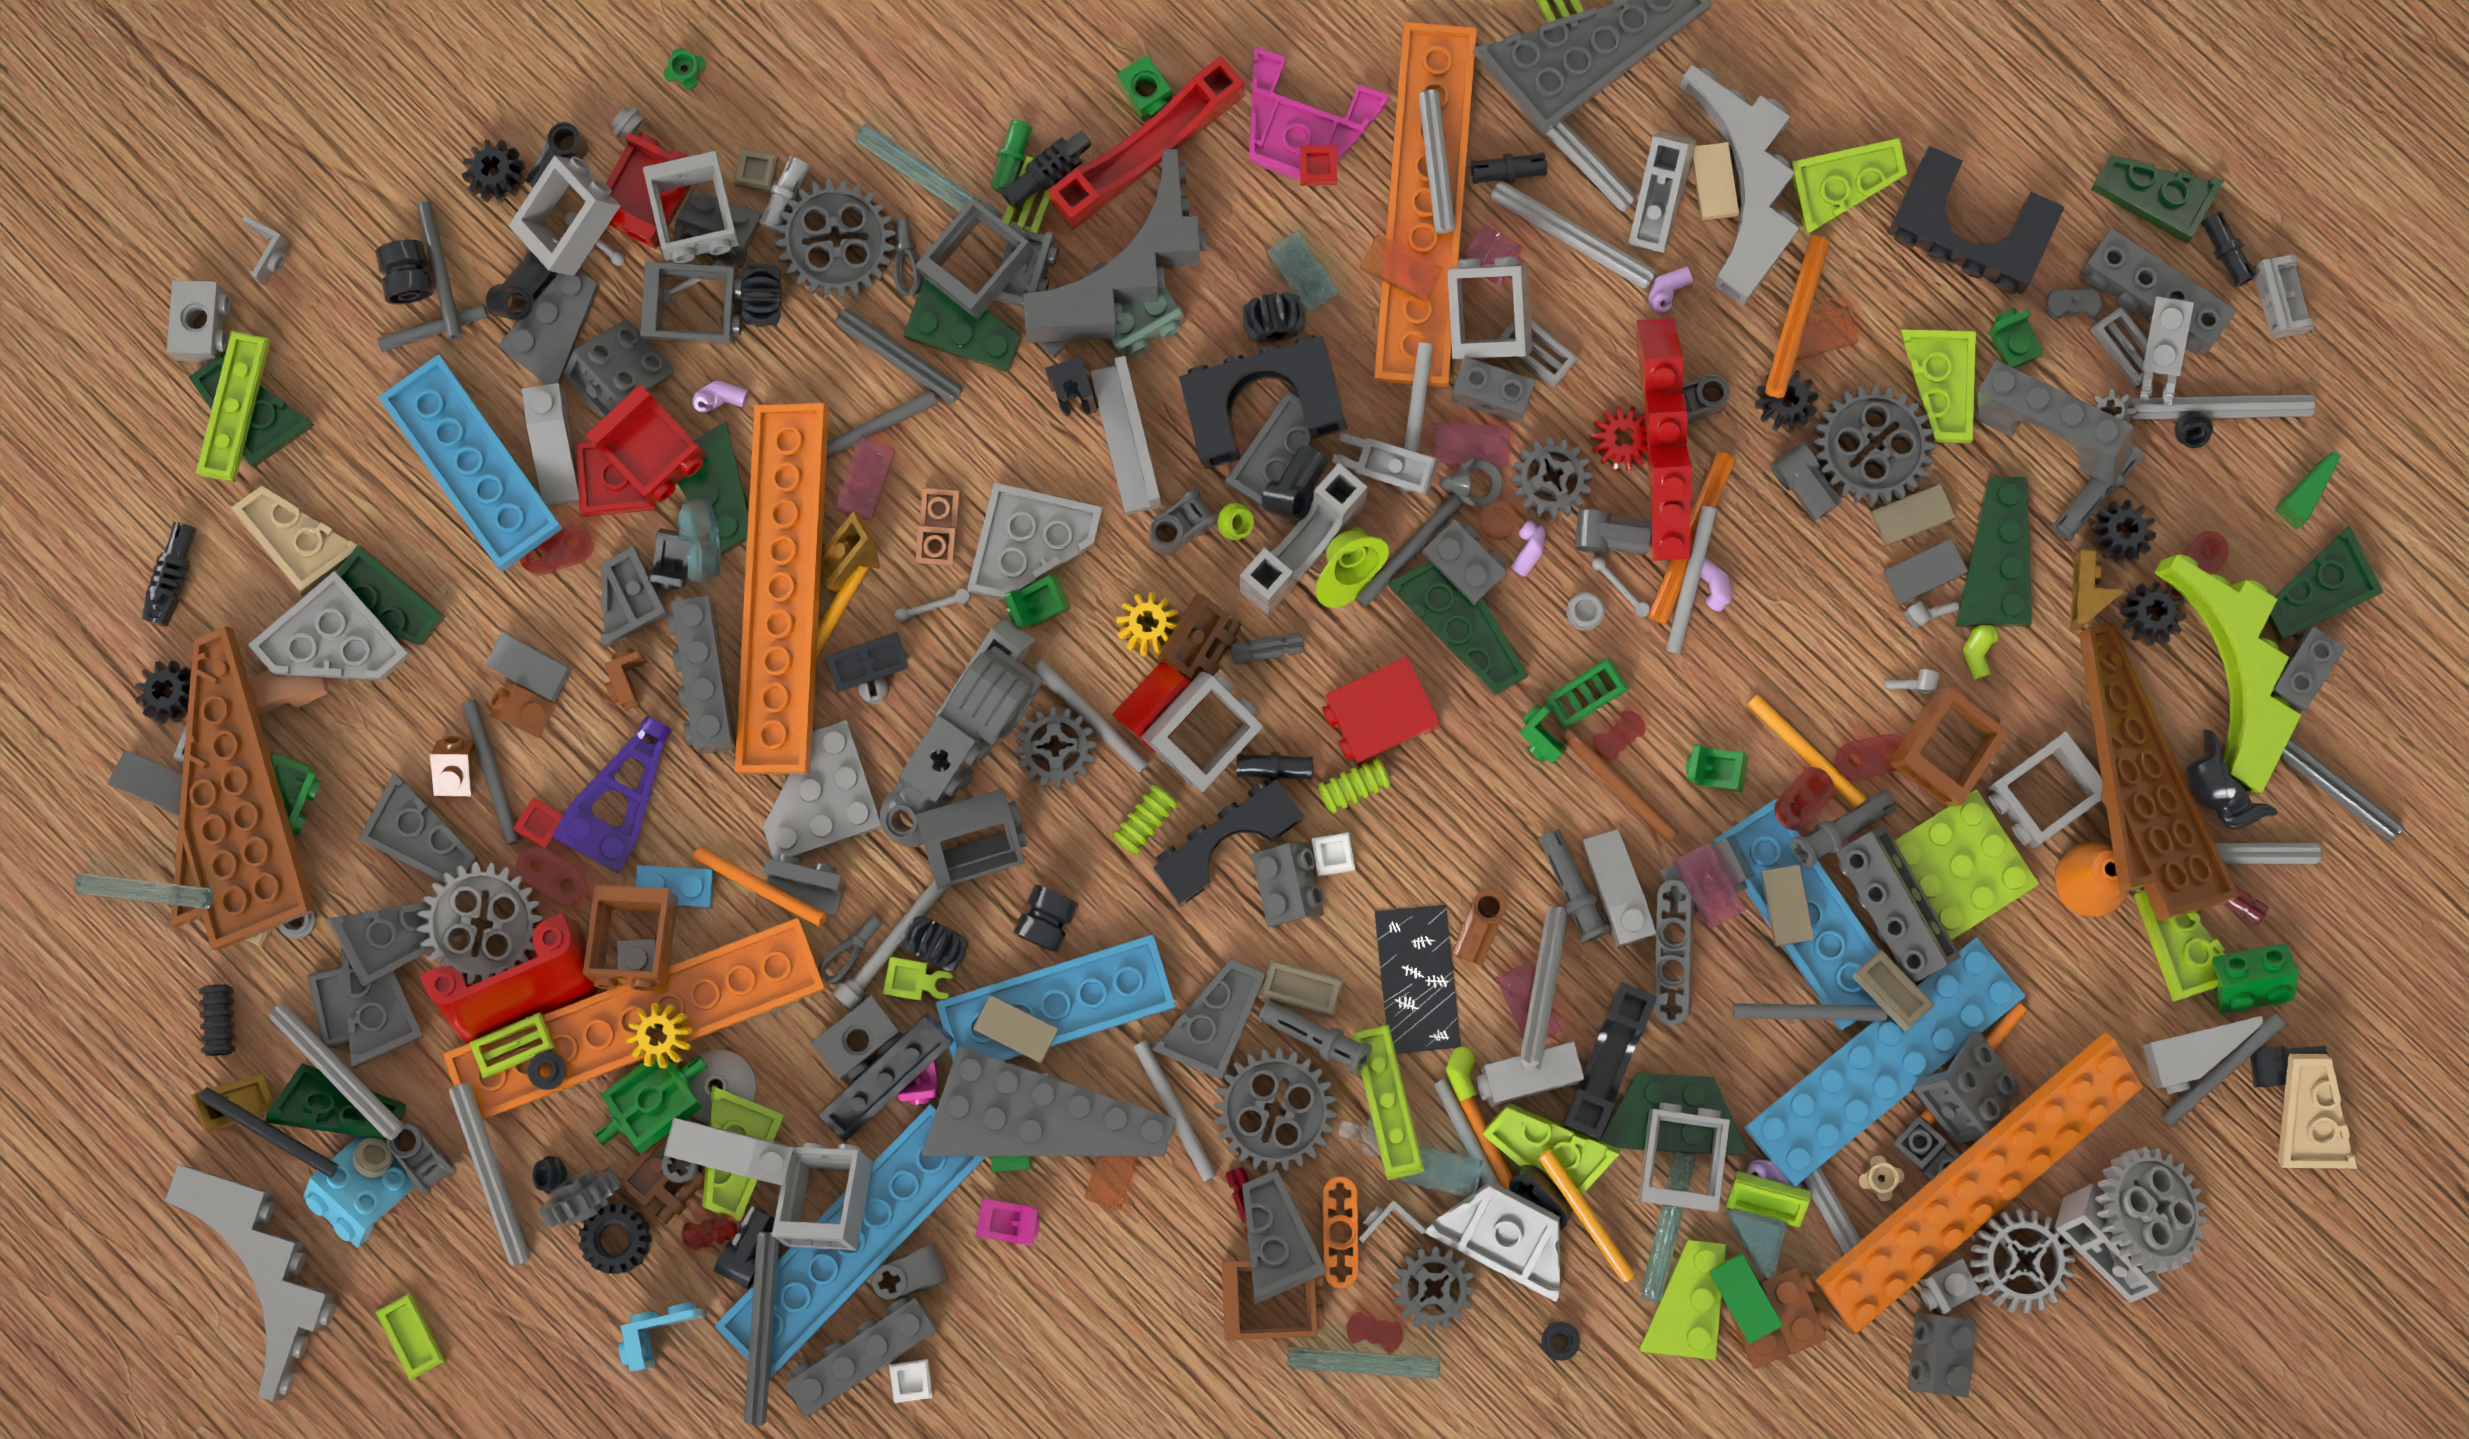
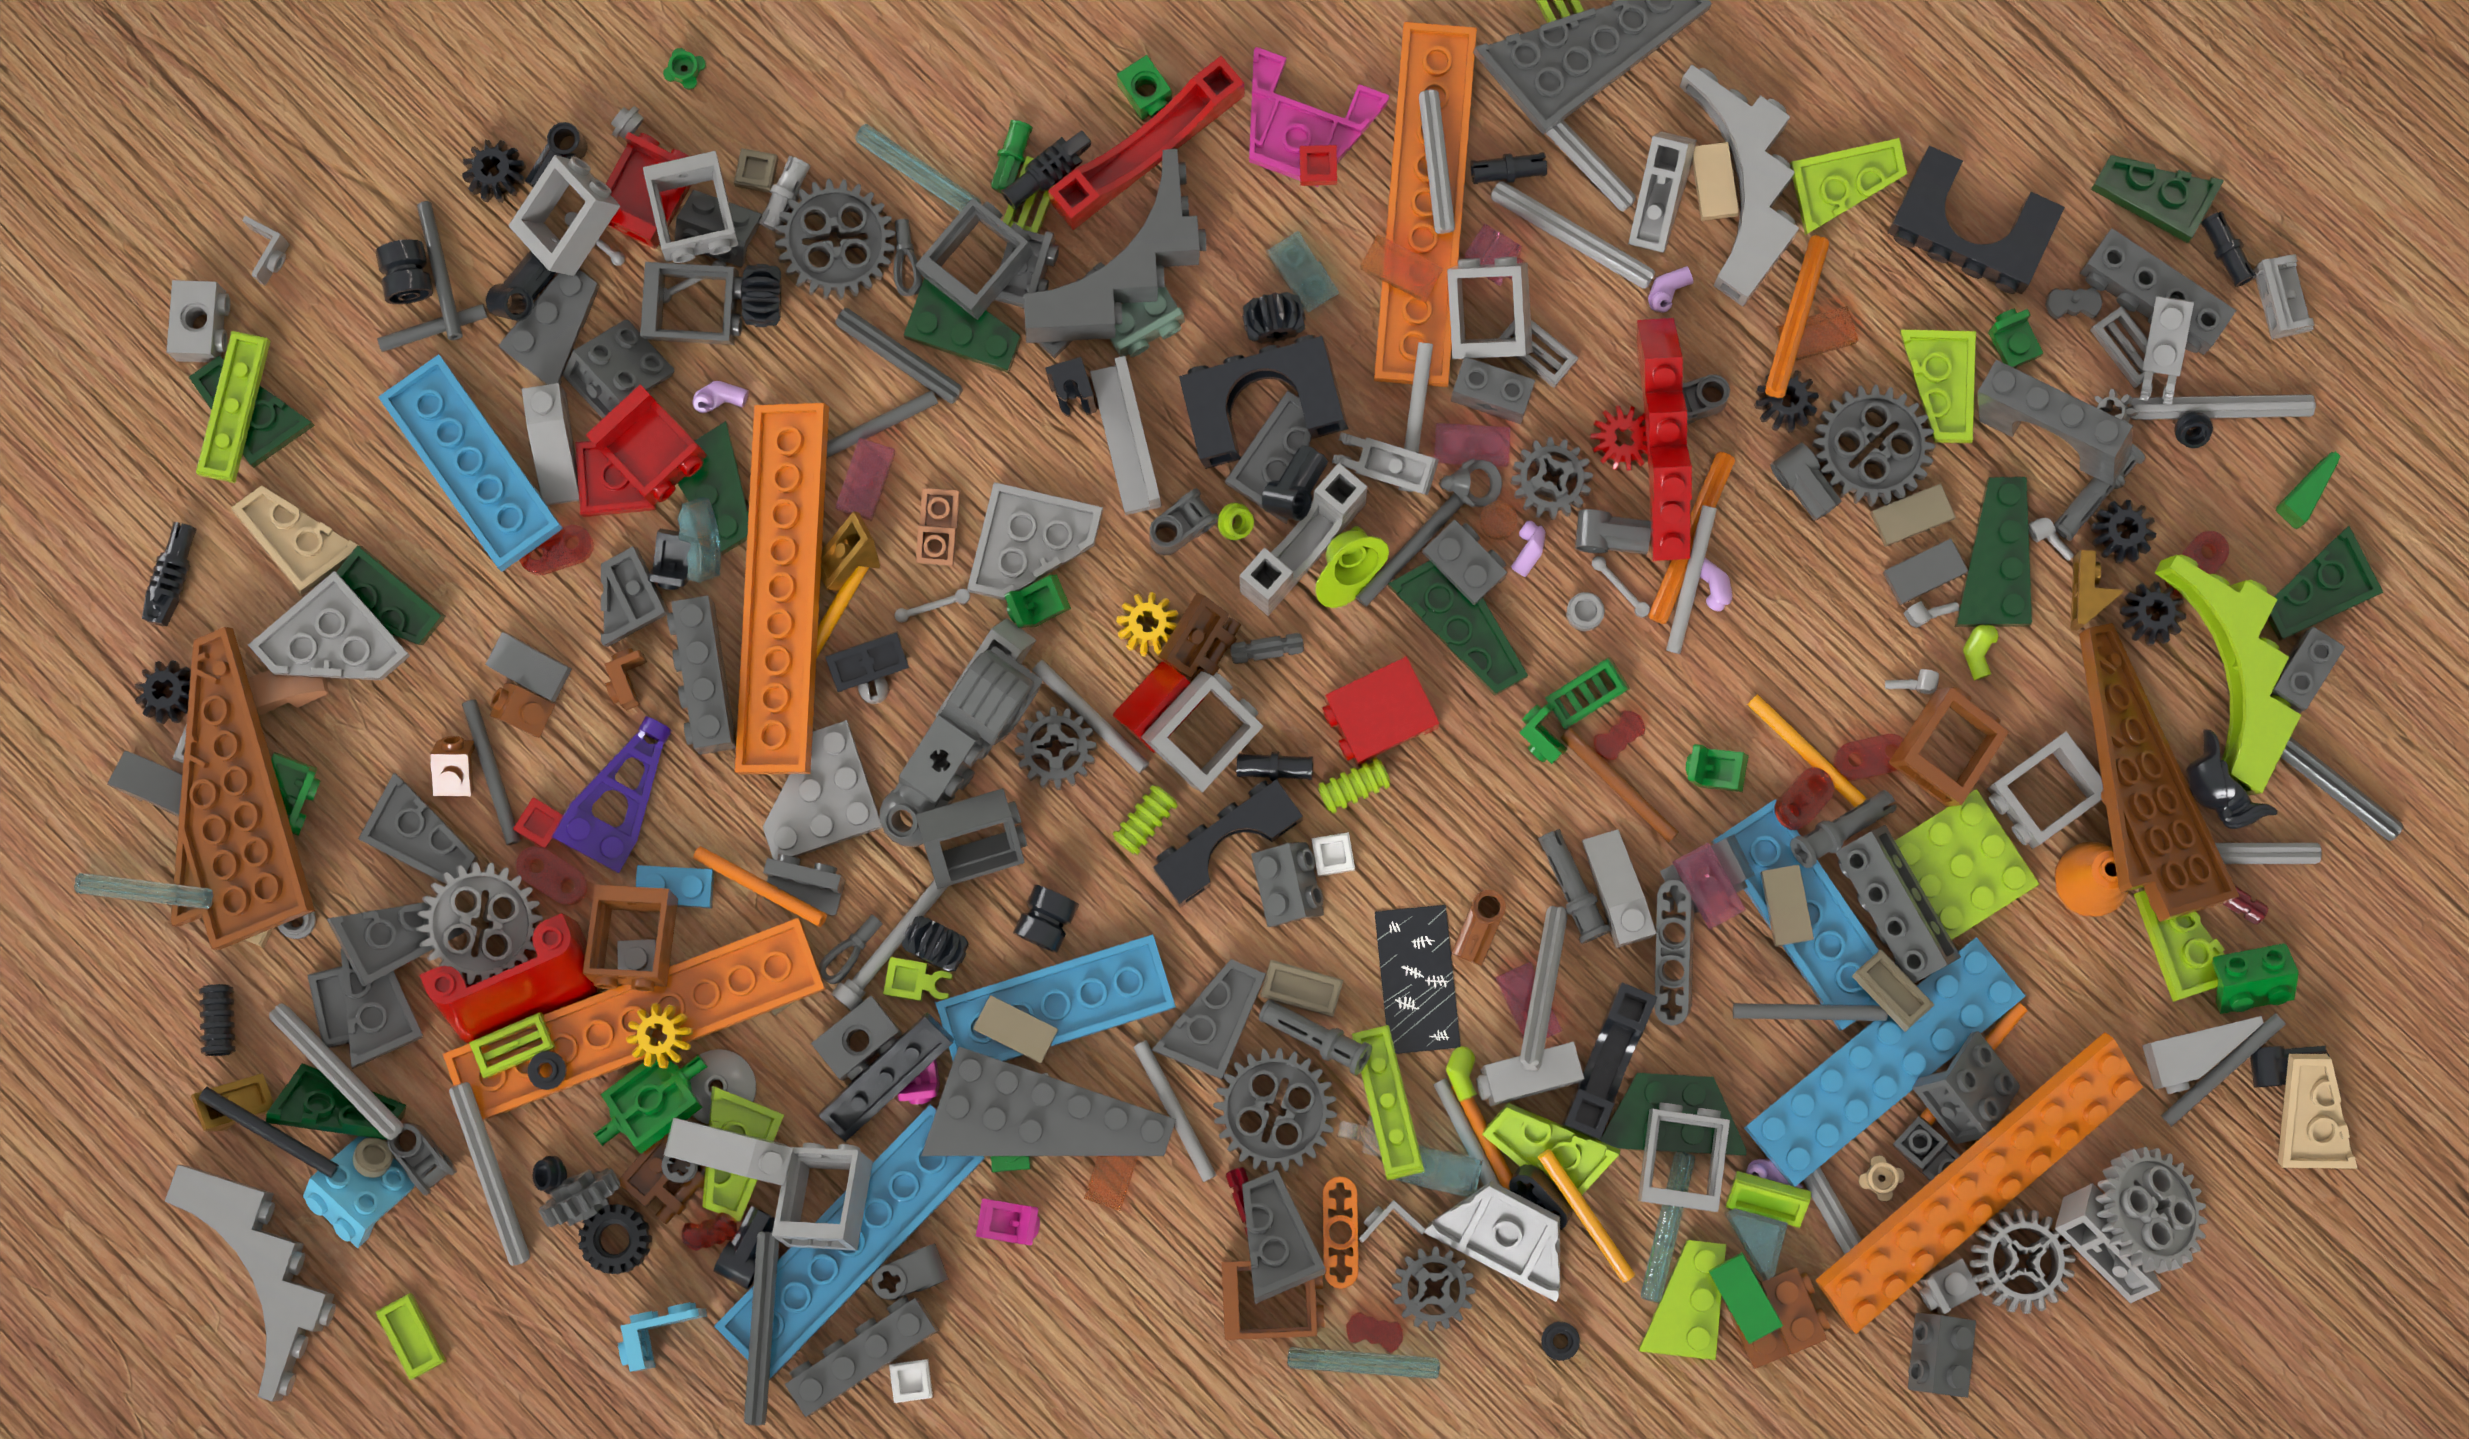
(2044, 528): none -> light grey hand

